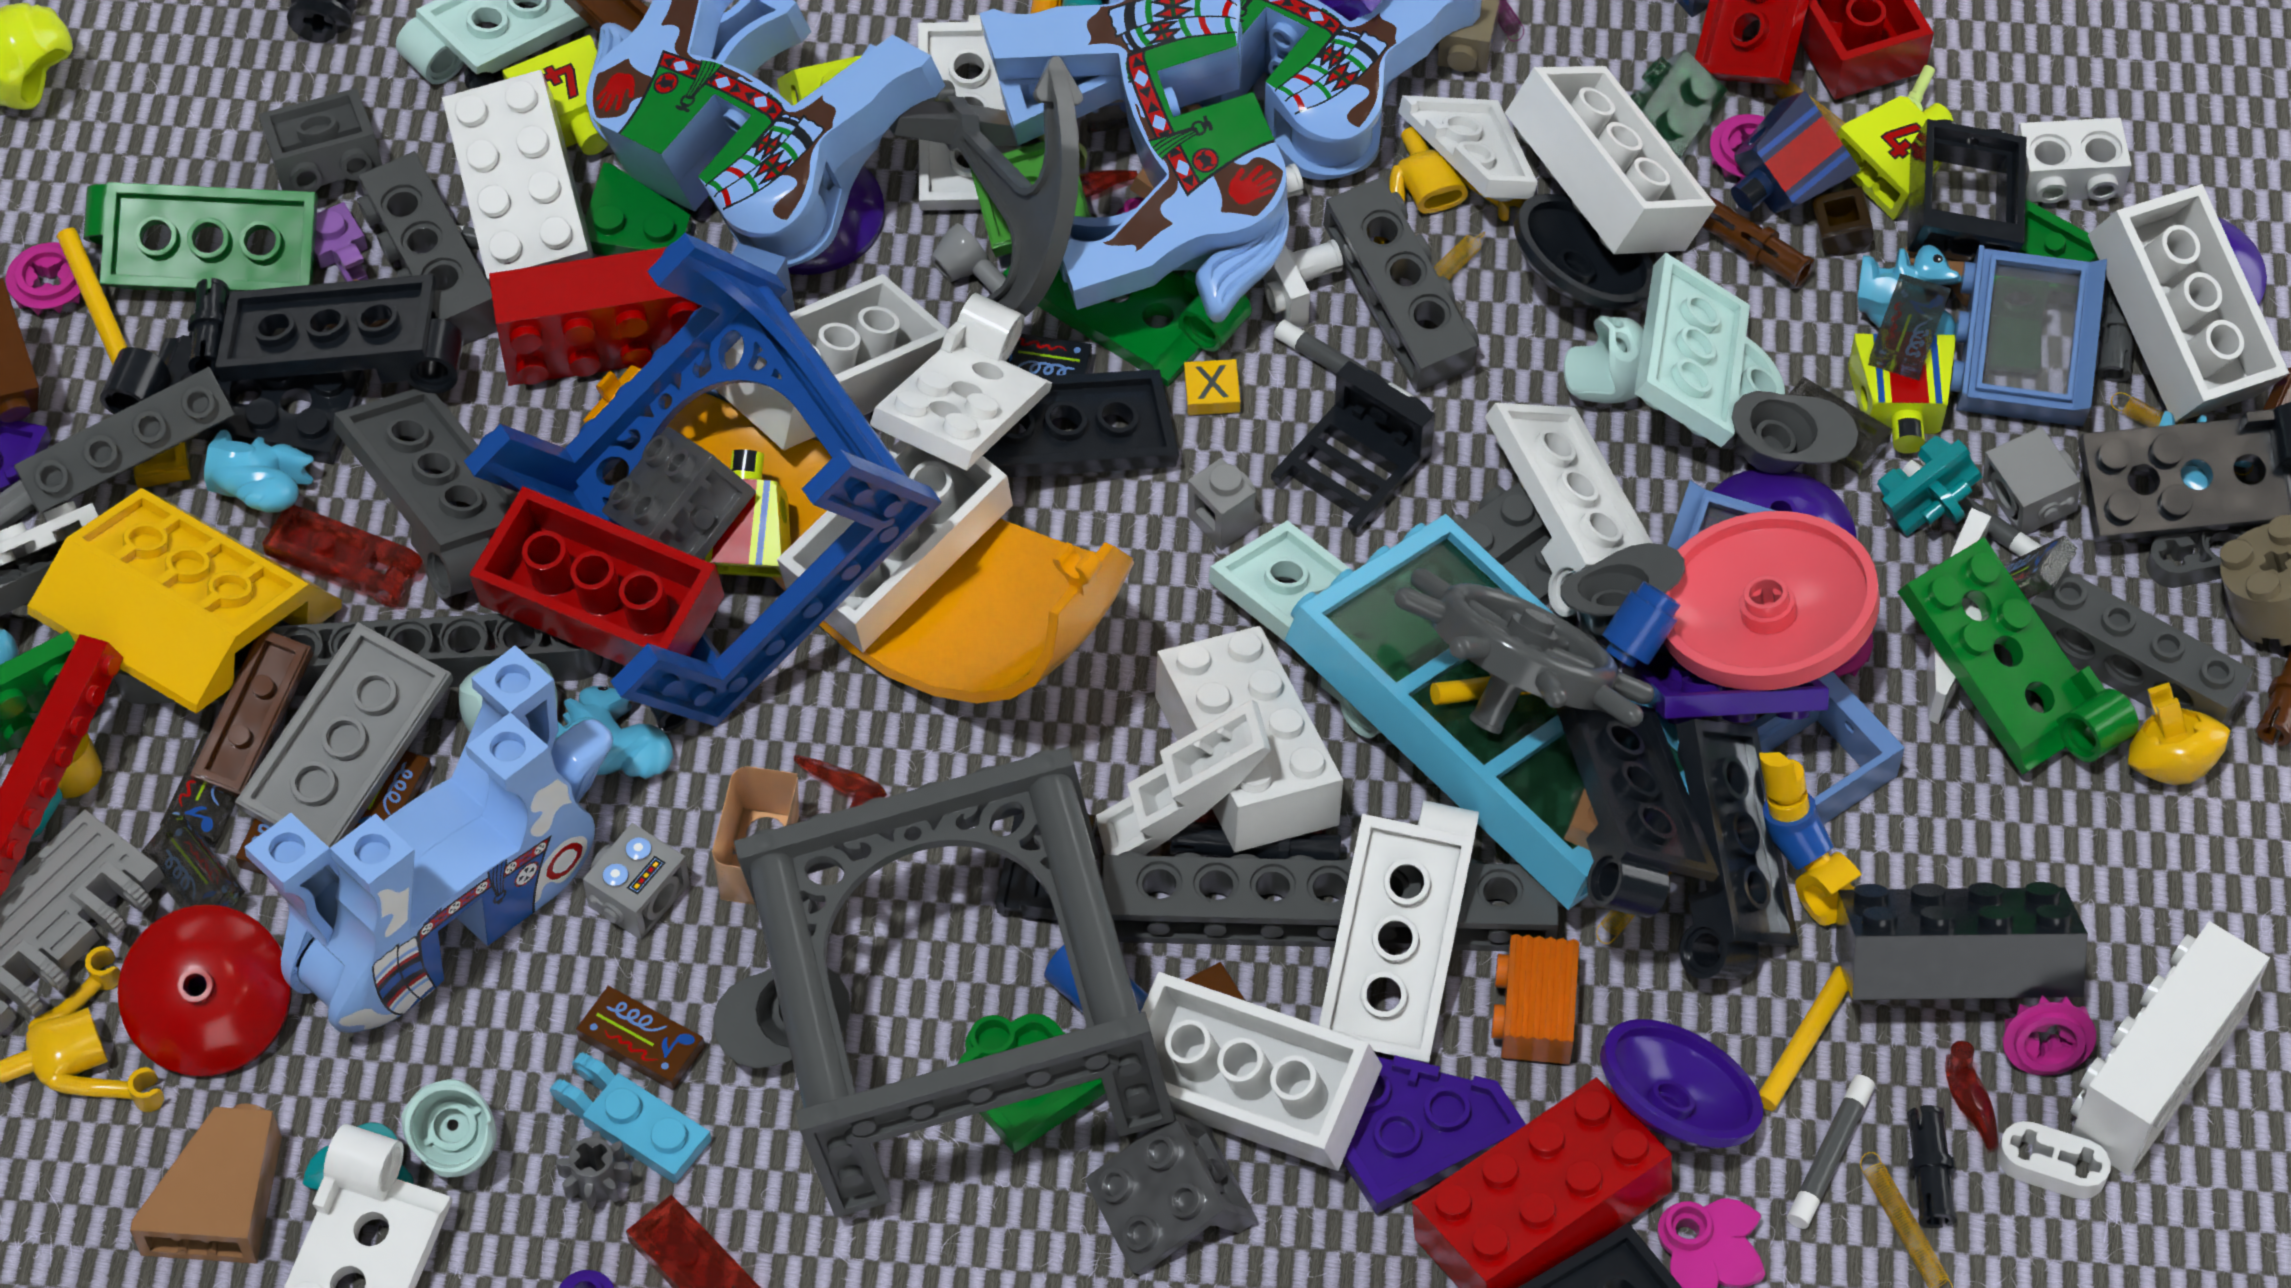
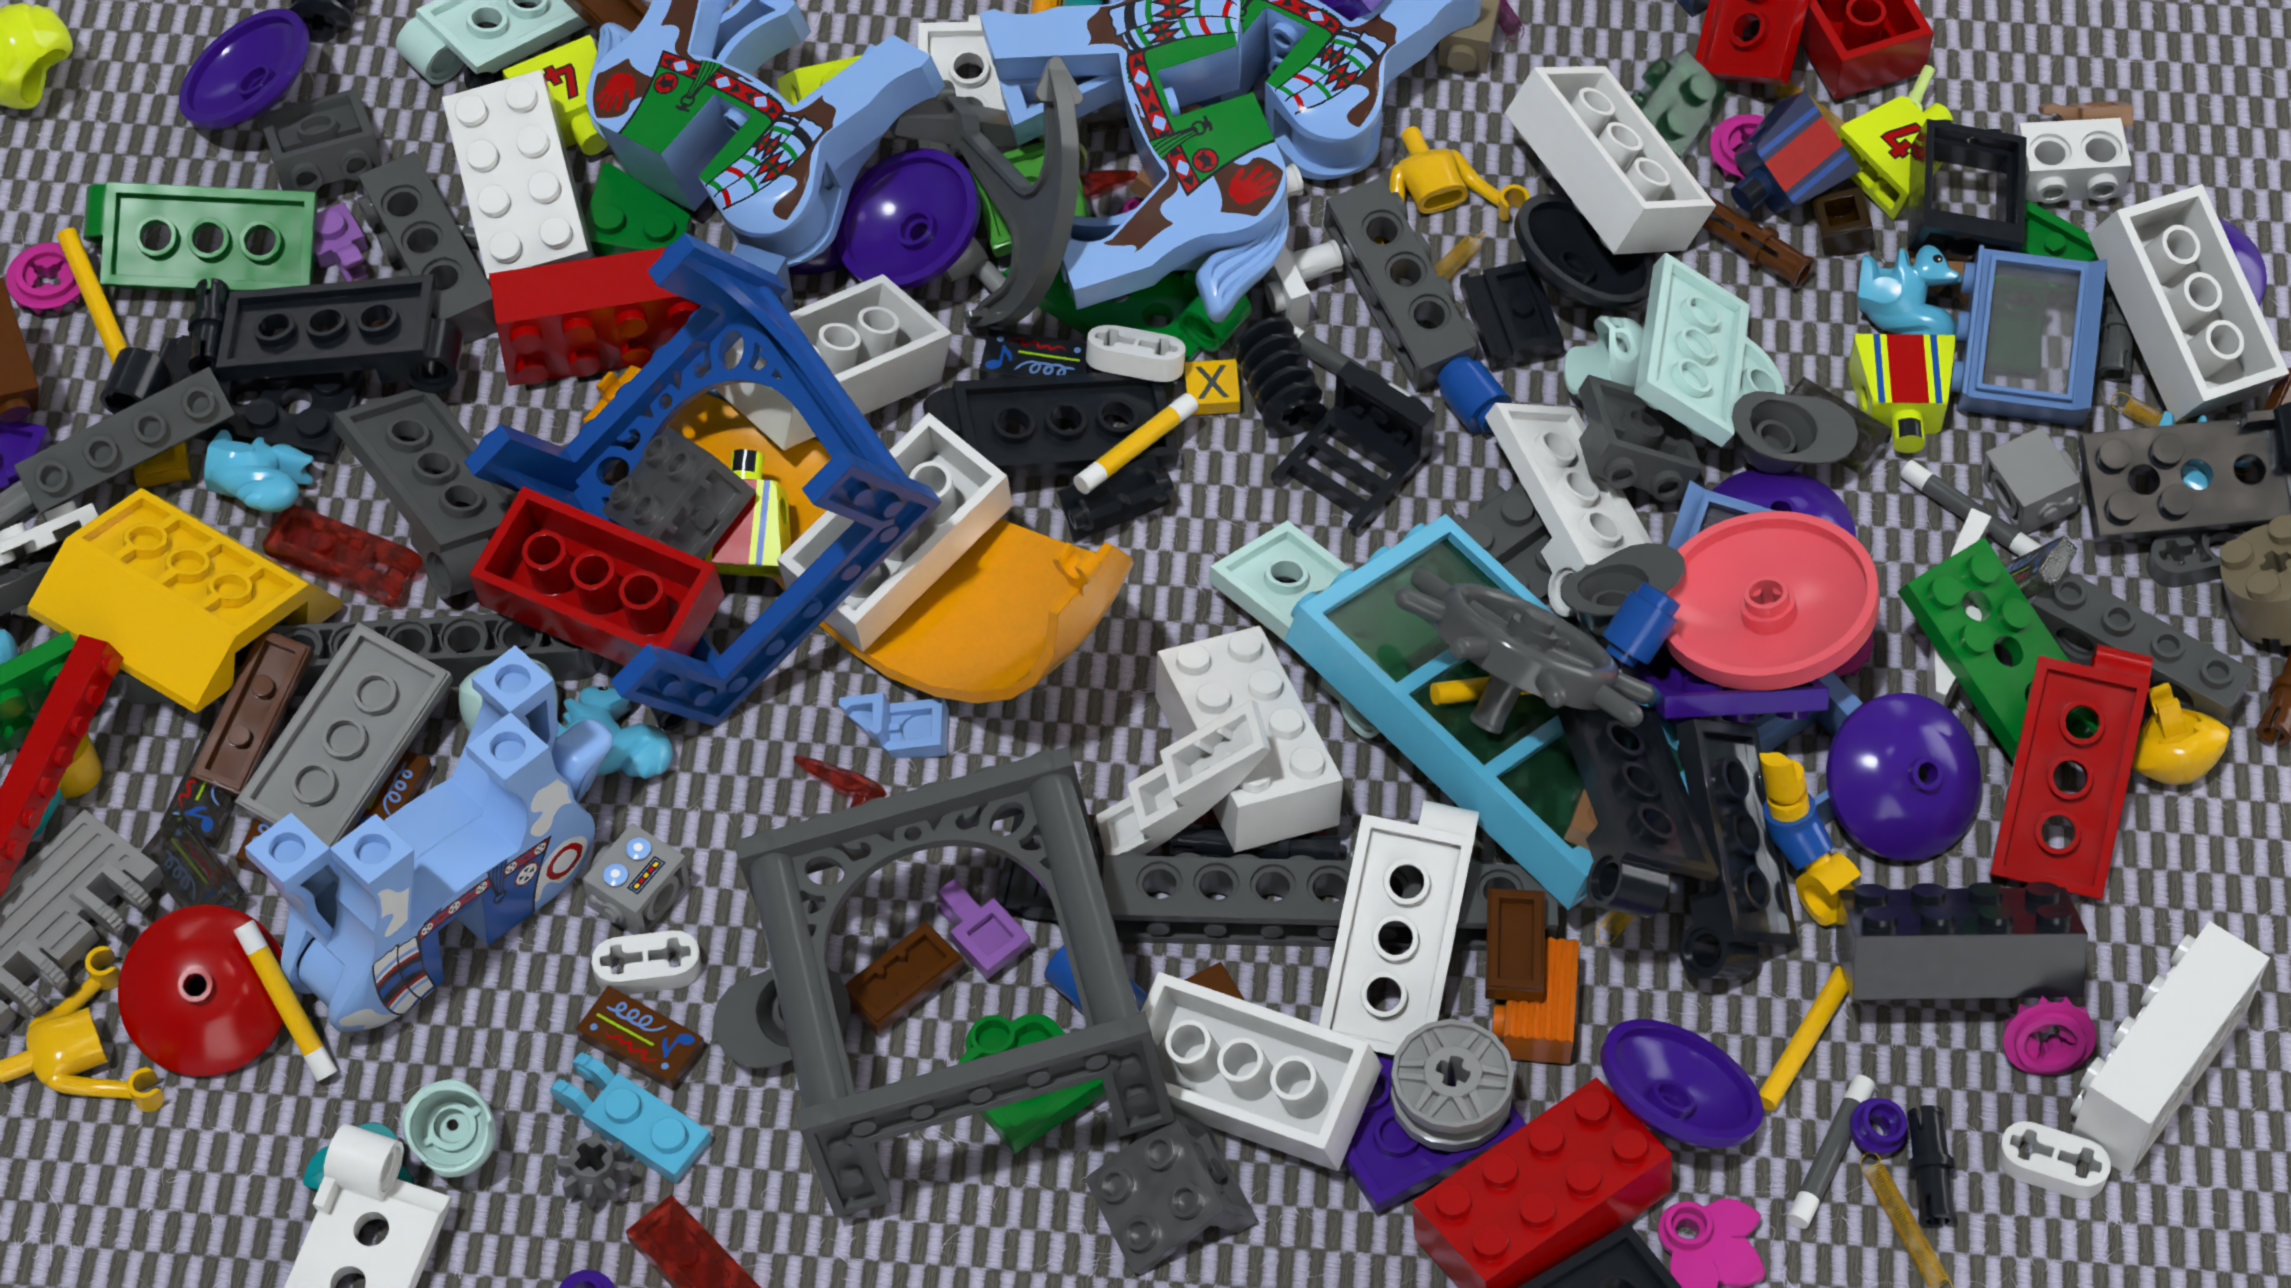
(215, 1191): medium nougat slope -> none
(245, 70): none -> dark purple dish
(285, 1000): none -> yellow bar
(647, 962): none -> white beam
(750, 796): light nougat piece -> none
(900, 202): none -> dark purple dish
(901, 728): none -> light blue slope
(902, 977): none -> reddish brown plate
(966, 390): white hinge -> none
(982, 934): none -> medium lavender plate
(1123, 496): none -> black hinge
(1135, 353): none -> white beam
(1135, 443): none -> yellow bar
(1231, 498): light grey brick -> none
(1279, 377): none -> black piece
(1448, 1115): none -> light grey wheel
(1470, 392): none -> blue brick
(1475, 142): white wing -> none
(1511, 314): none -> black plate
(1515, 944): none -> reddish brown tile
(1635, 443): none -> dark grey plate
(1877, 781): none -> dark purple dish
(1888, 1117): none -> dark purple plate
(1909, 326): clear smoke tile -> none
(1932, 489): teal hips -> none
(1970, 1092): clear red bar -> none
(2091, 110): none -> medium nougat plate
(2116, 693): none -> red hinge

